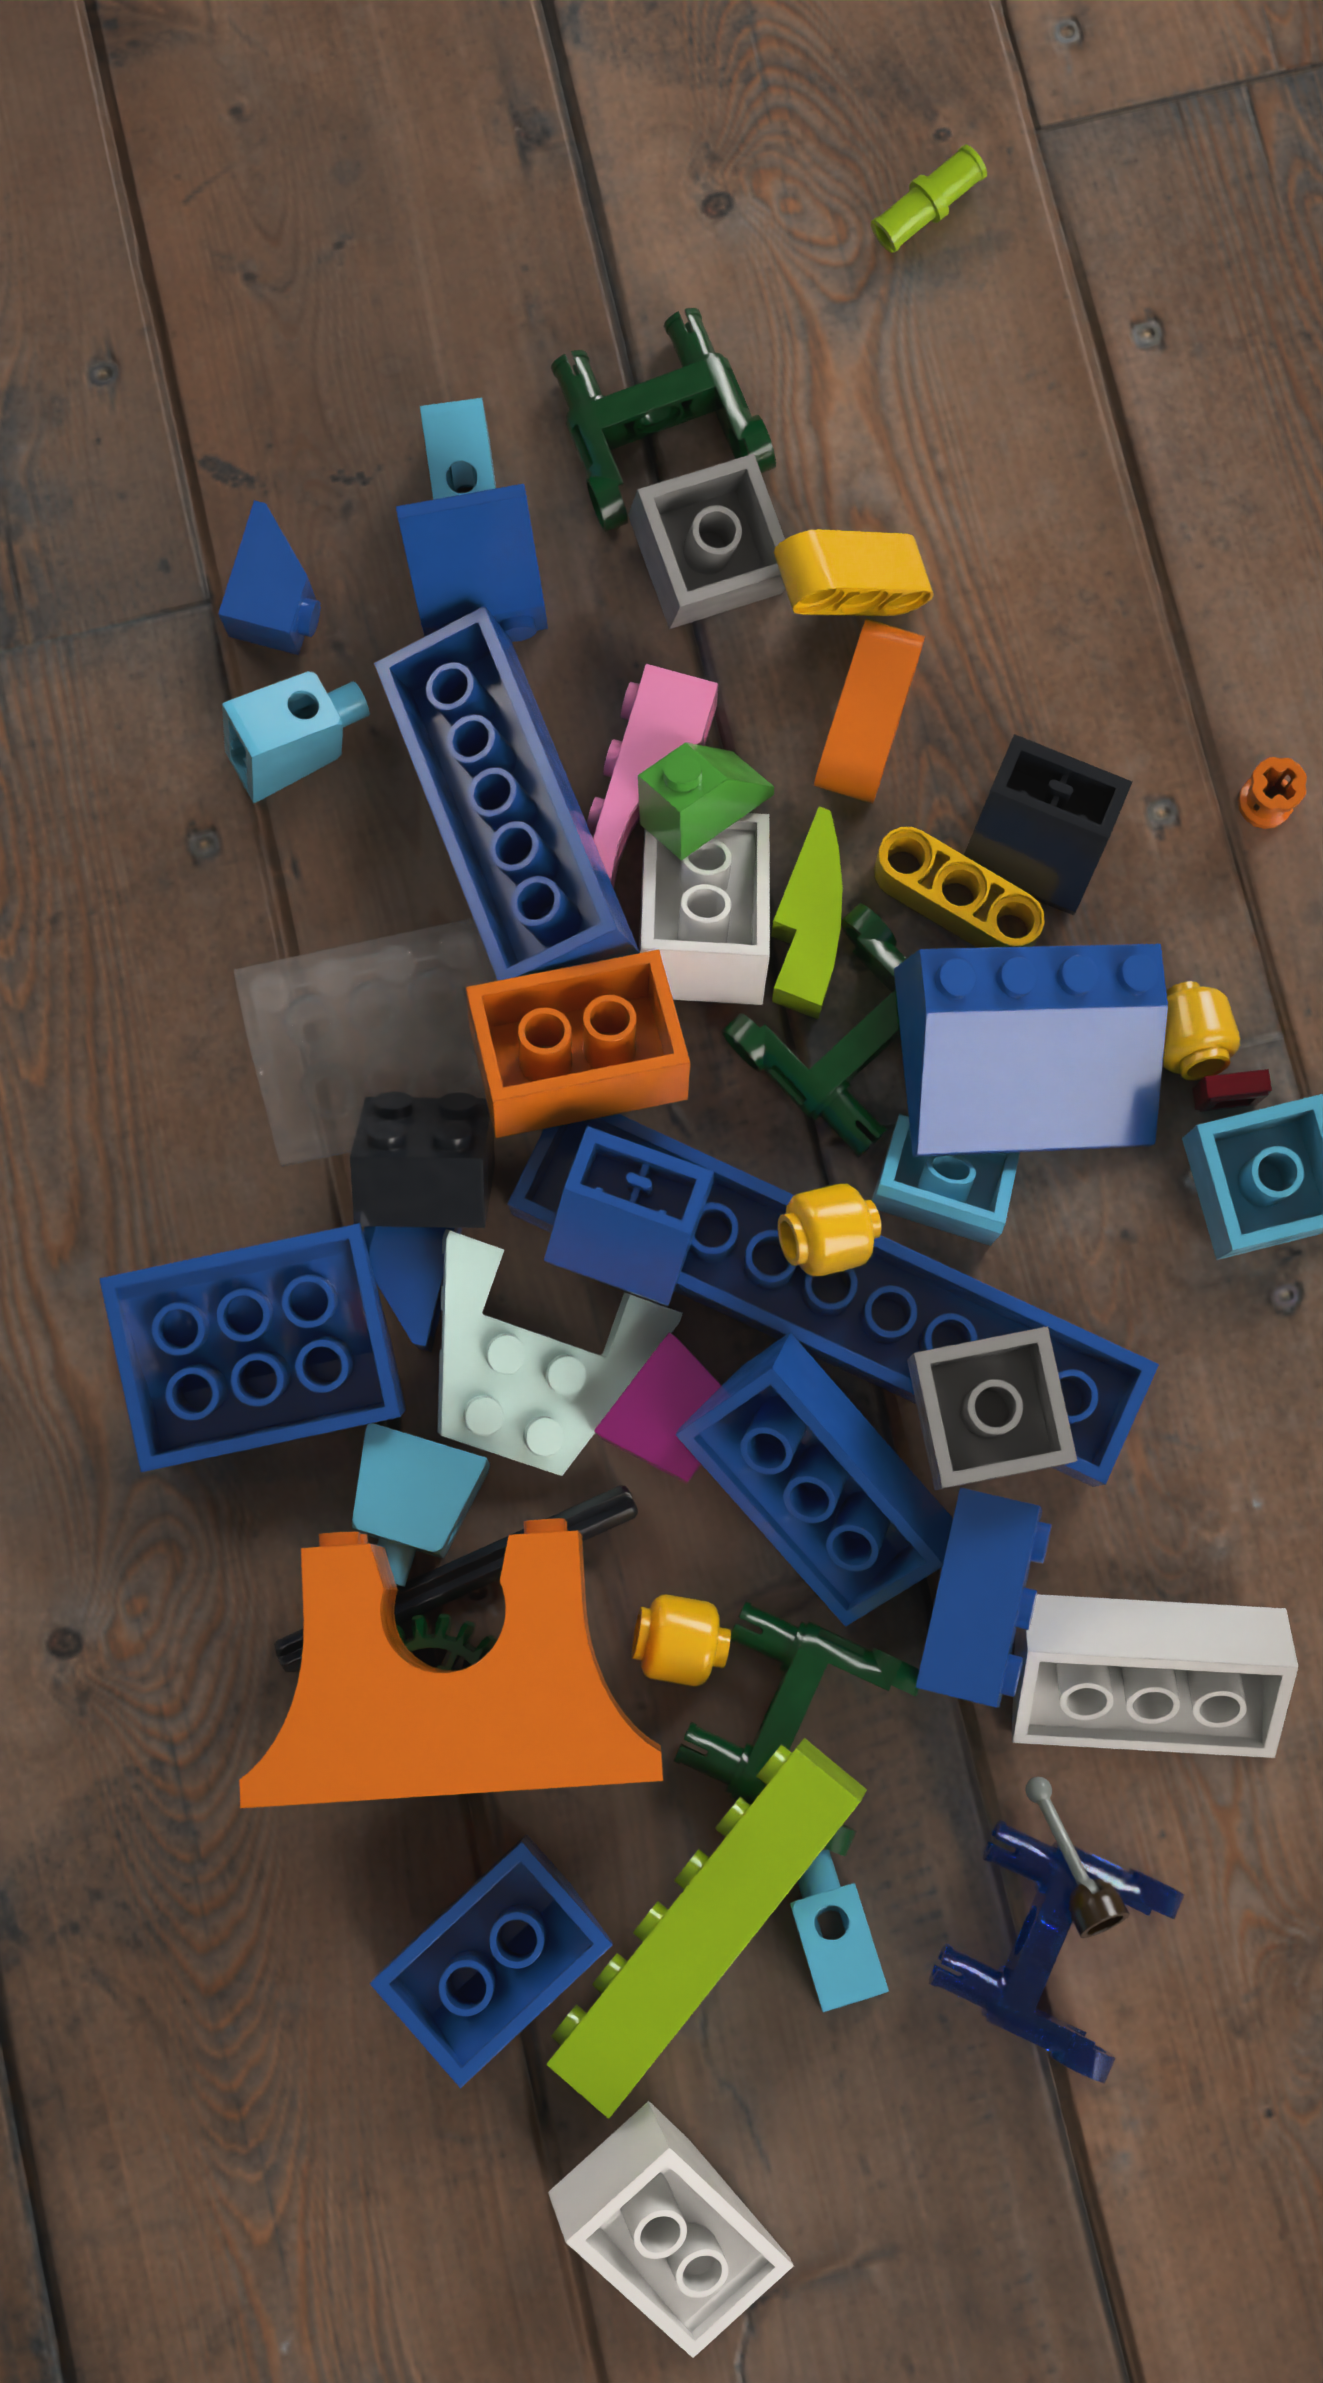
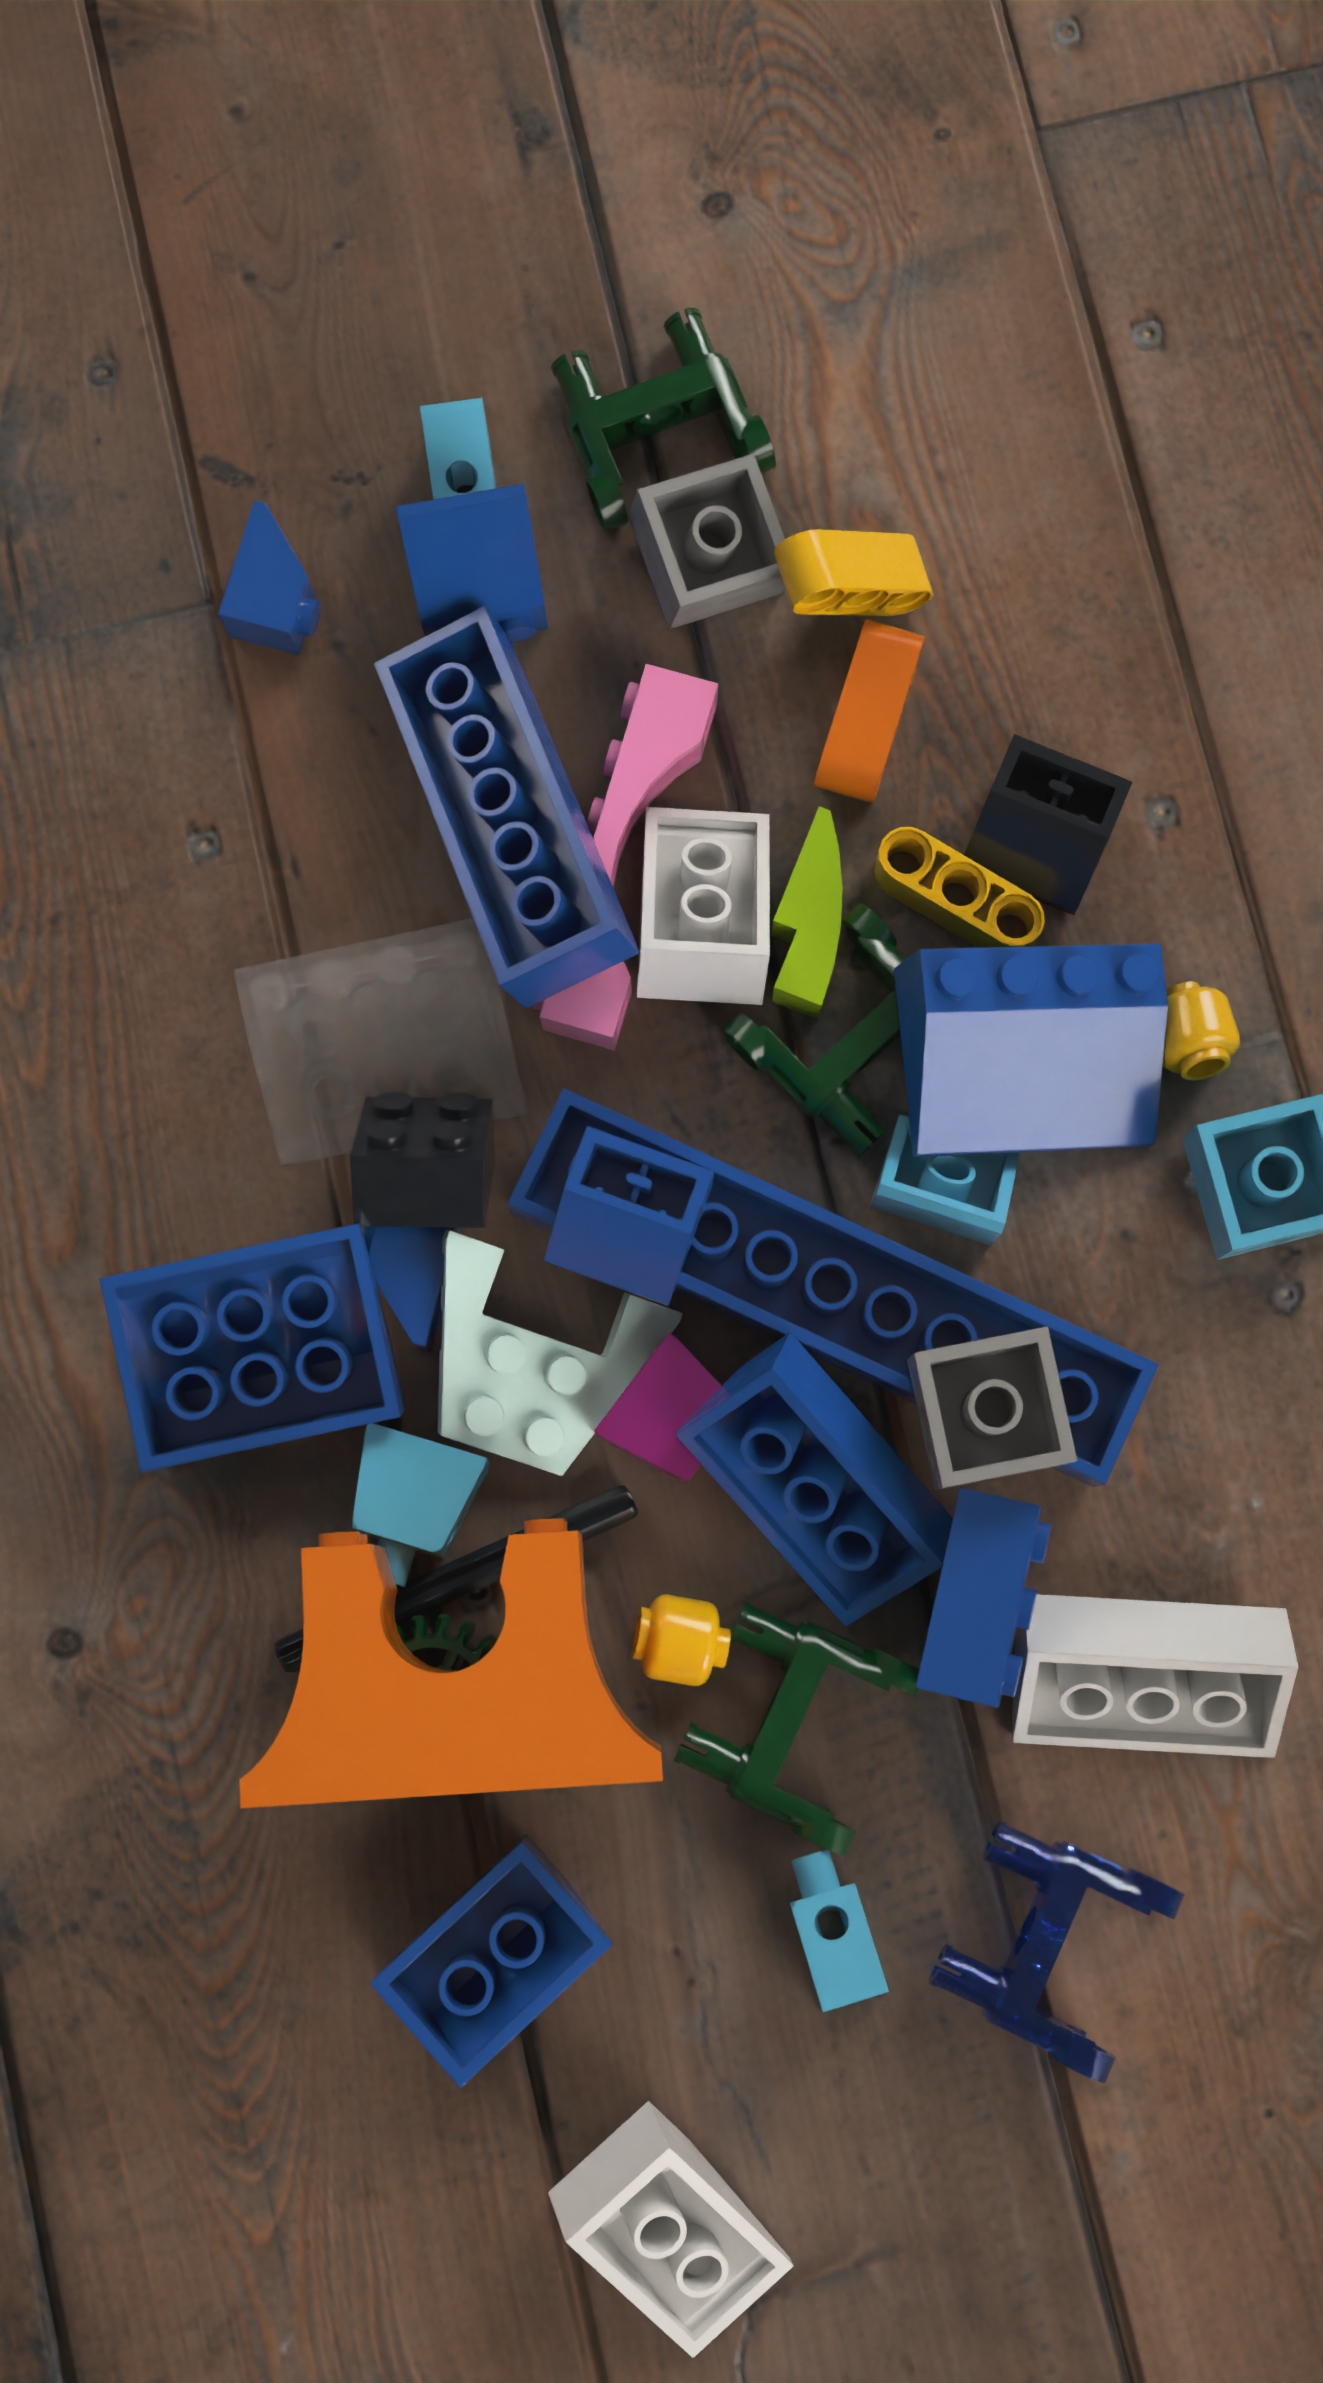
(288, 731): medium azure torso -> none
(578, 1043): orange brick -> none
(697, 796): bright green slope -> none
(706, 1926): lime brick -> none
(829, 1230): yellow head -> none
(929, 198): lime pin -> none
(1093, 1902): hinge -> none
(1232, 1090): dark red tile -> none
(1267, 775): orange bush -> none

